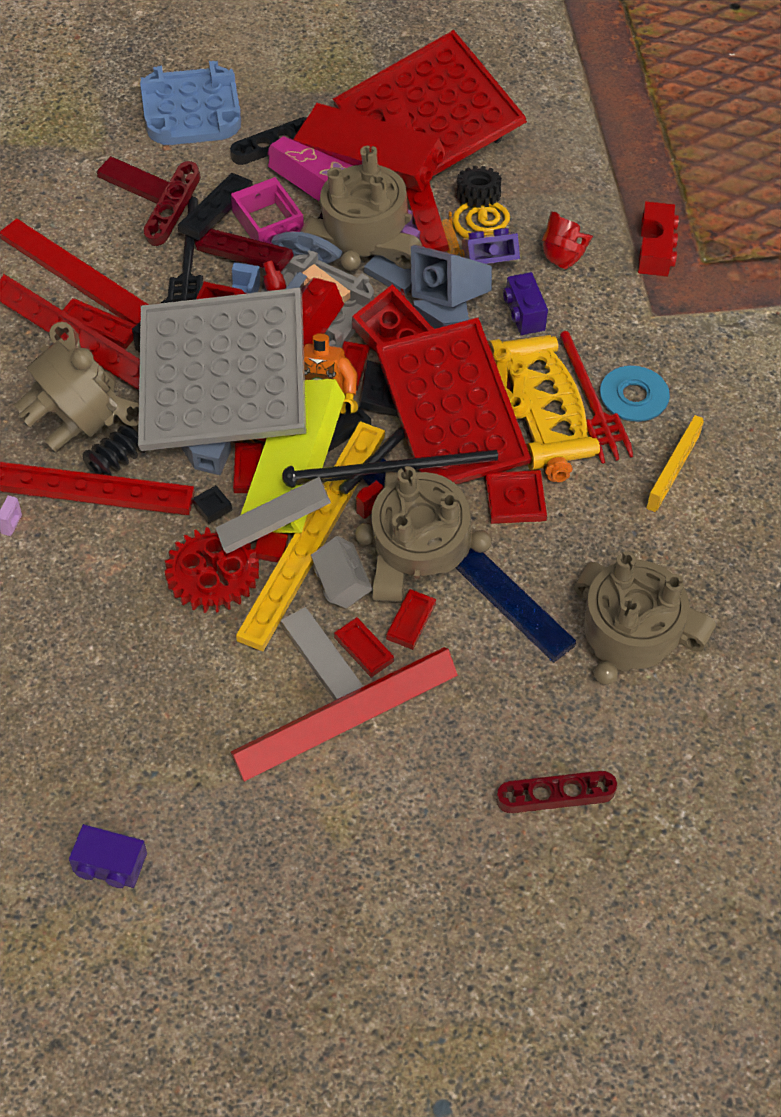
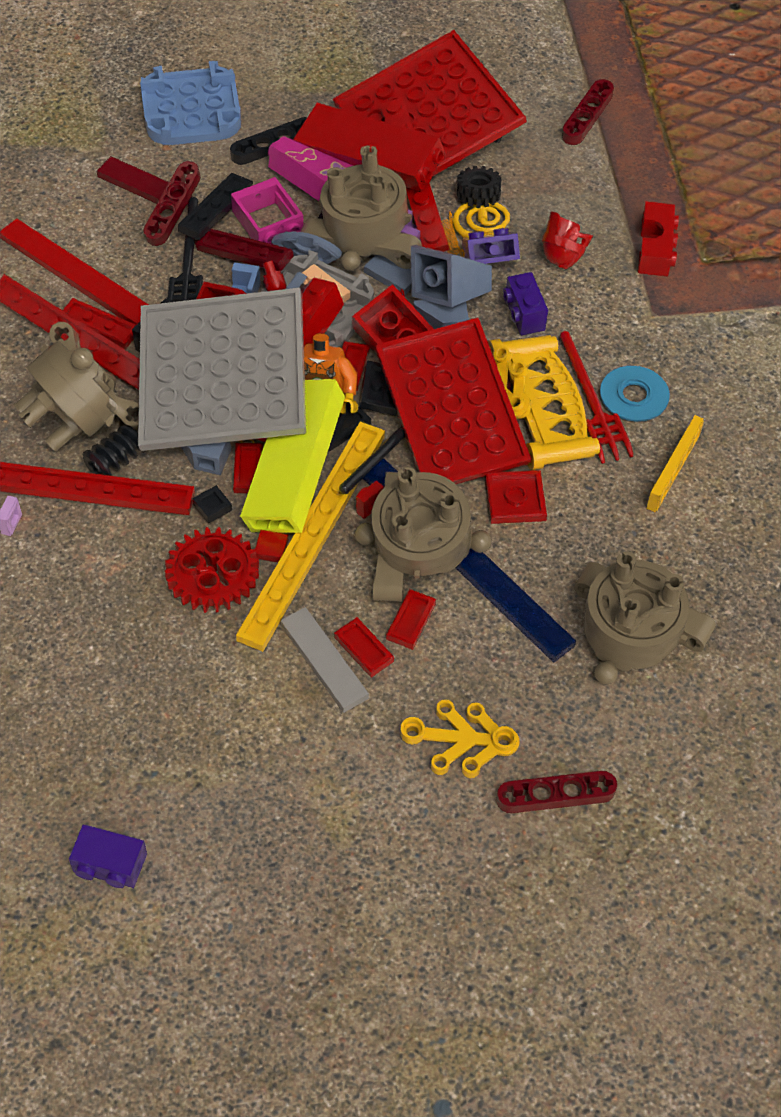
(273, 515): light grey tile -> none
(292, 478): black bar -> none
(341, 572): light grey brick -> none
(343, 714): tile -> none
(463, 736): none -> yellow plant
(558, 469): orange plate -> none
(587, 111): none -> dark red beam

